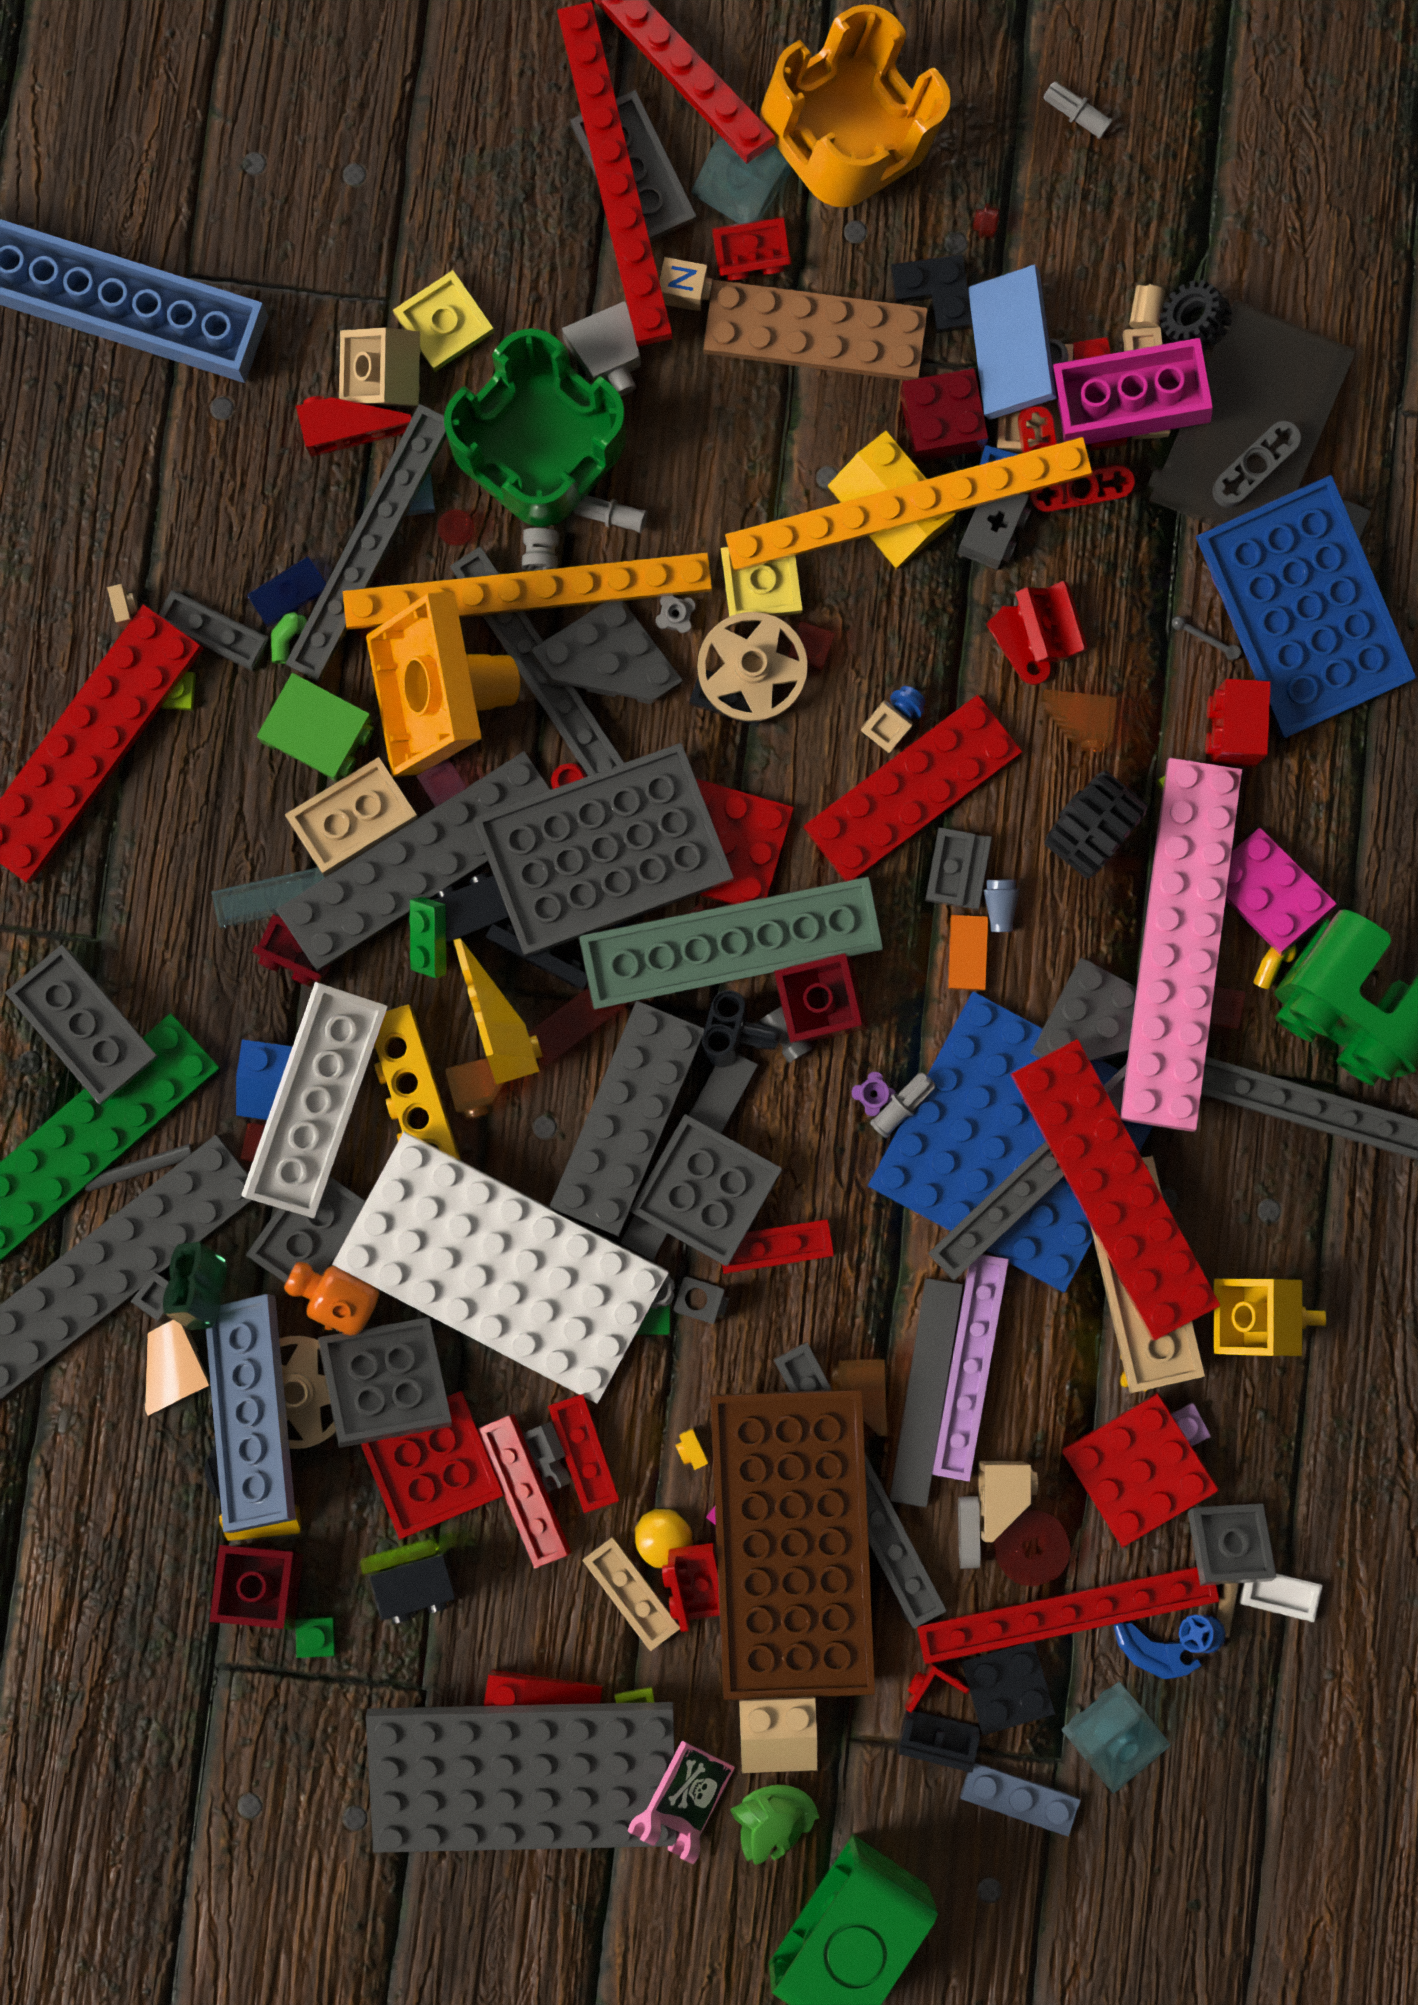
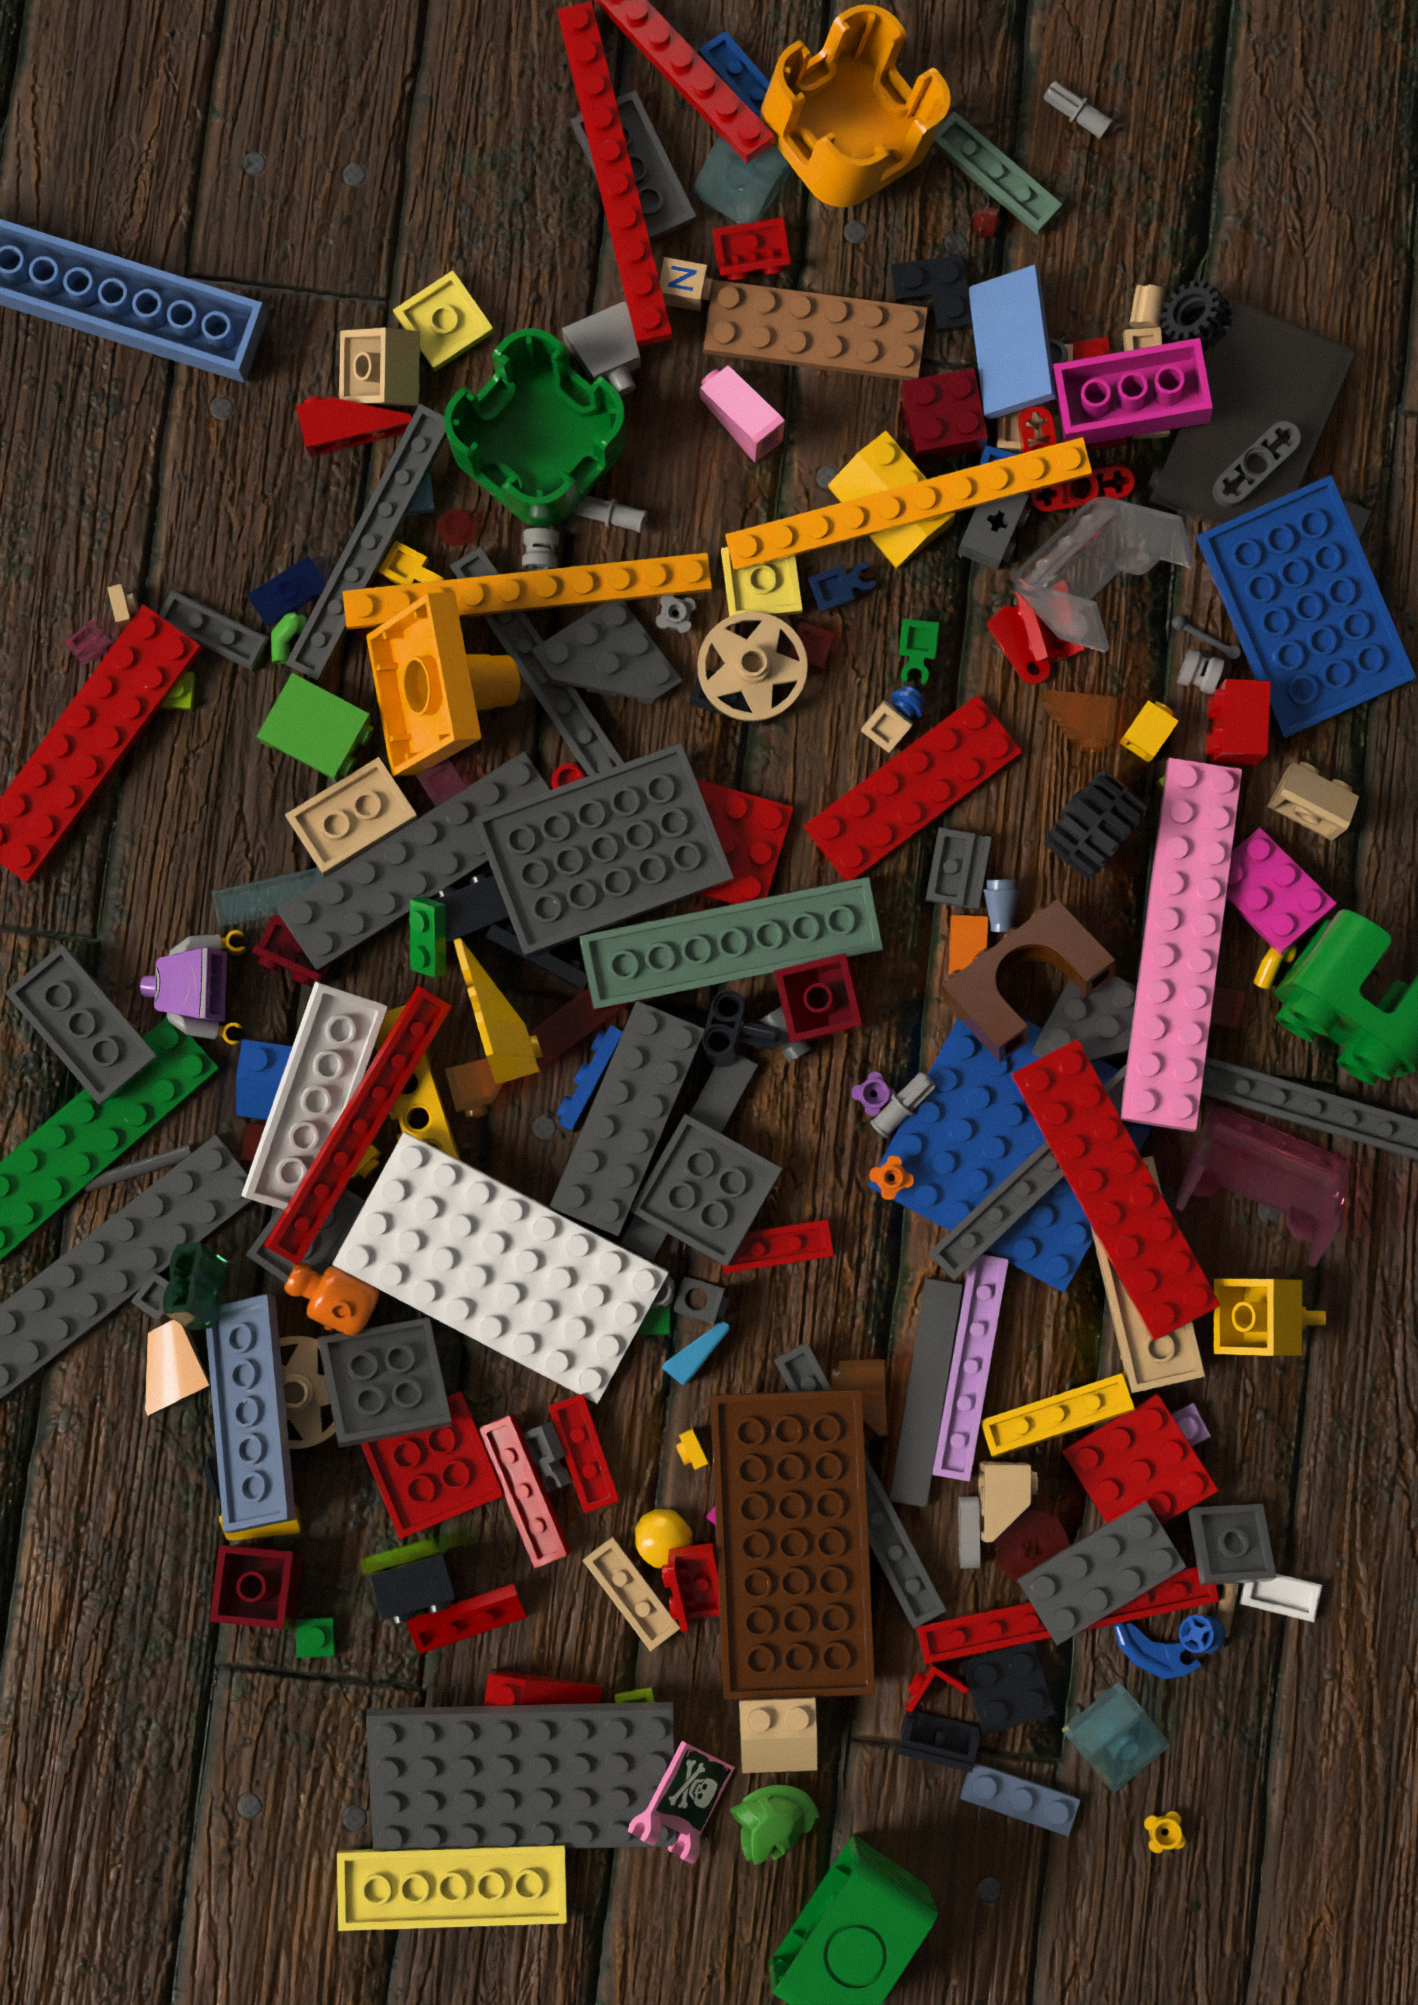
(88, 642): none -> clear pink plate
(193, 985): none -> medium lavender torso
(357, 1126): none -> red plate
(368, 1163): none -> yellow plate
(406, 566): none -> yellow plate
(451, 1887): none -> light yellow plate
(466, 1618): none -> red plate
(589, 1078): none -> blue plate
(689, 1360): none -> dark azure slope
(736, 70): none -> blue plate
(742, 412): none -> bright pink slope
(835, 588): none -> dark blue plate
(887, 1187): none -> orange plate
(918, 642): none -> green plate
(996, 173): none -> sand green plate
(1049, 937): none -> reddish brown arch
(1057, 1415): none -> yellow plate
(1087, 554): none -> clear windscreen
(1101, 1572): none -> dark grey plate
(1149, 730): none -> yellow brick
(1172, 1840): none -> yellow plate
(1192, 669): none -> light grey wheel
(1270, 1170): none -> clear pink windscreen
(1314, 801): none -> tan slope

